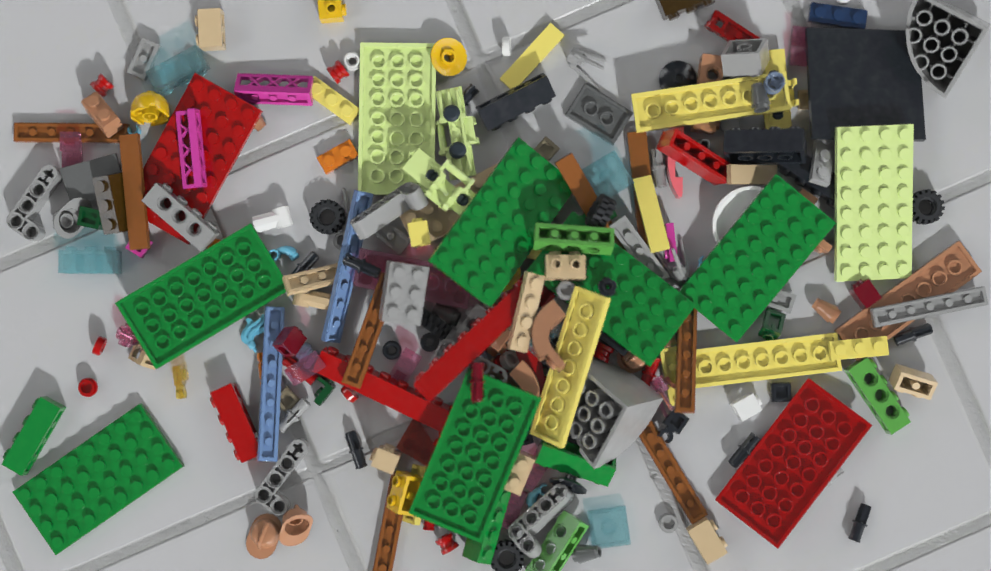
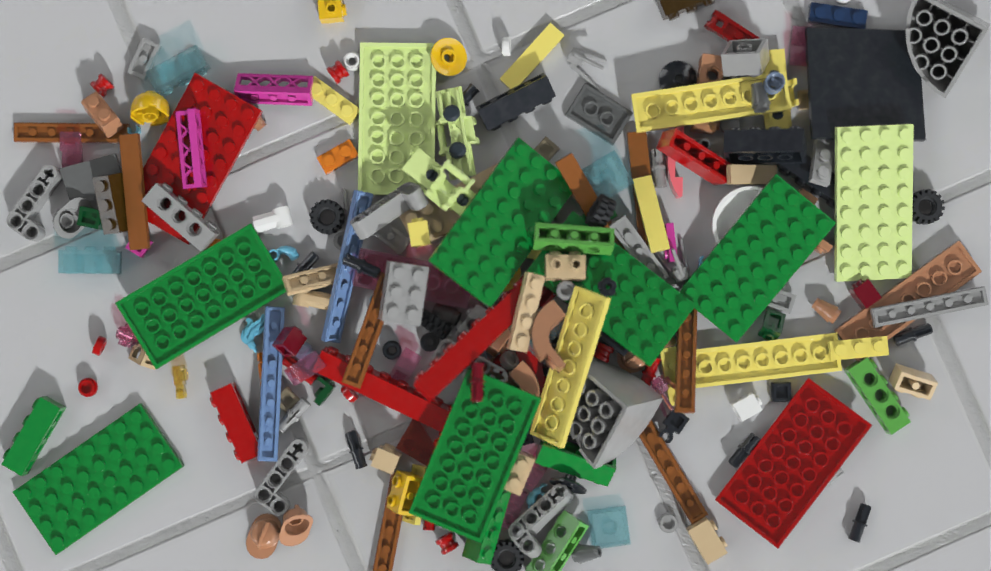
(210, 29): tan brick -> none

